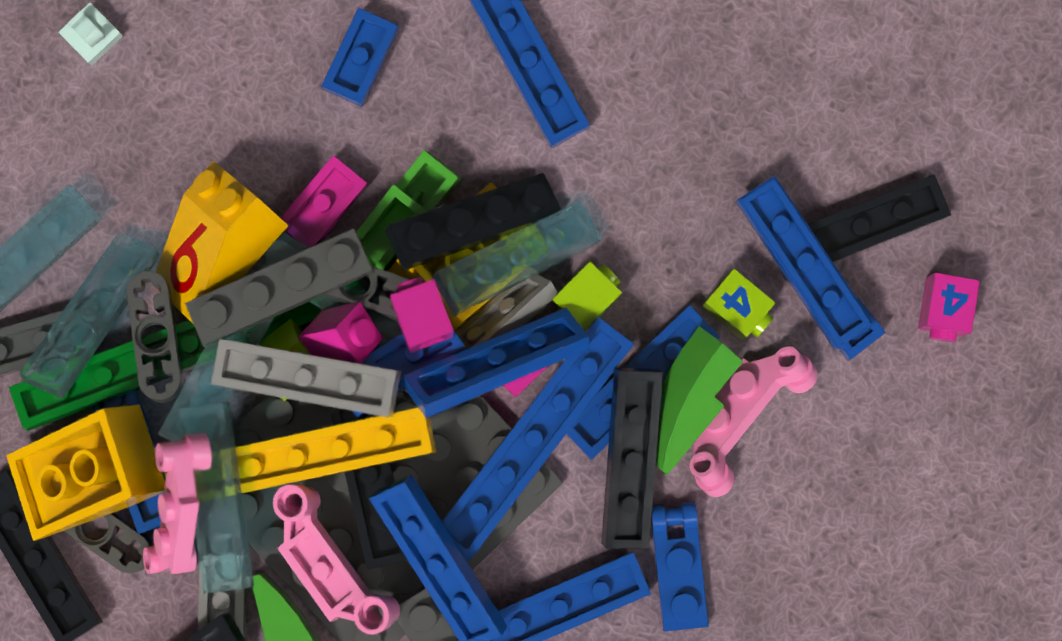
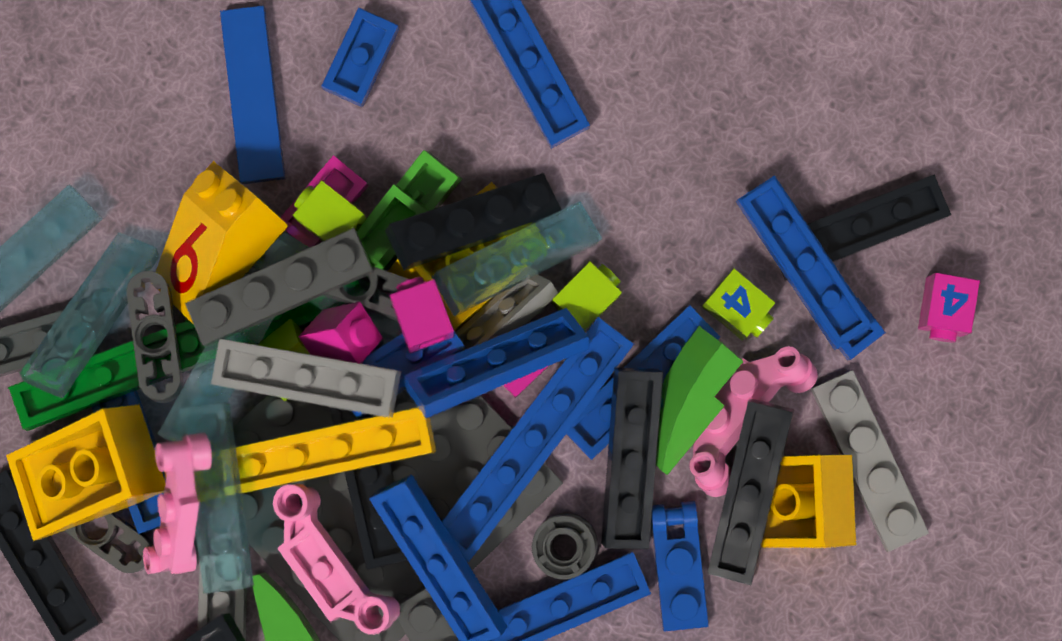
(90, 34): light aqua tile -> none
(252, 95): none -> blue tile
(326, 212): none -> lime brick
(550, 561): none -> dark grey wheel
(750, 491): none -> black plate
(812, 503): none -> yellow slope
(874, 466): none -> light grey plate

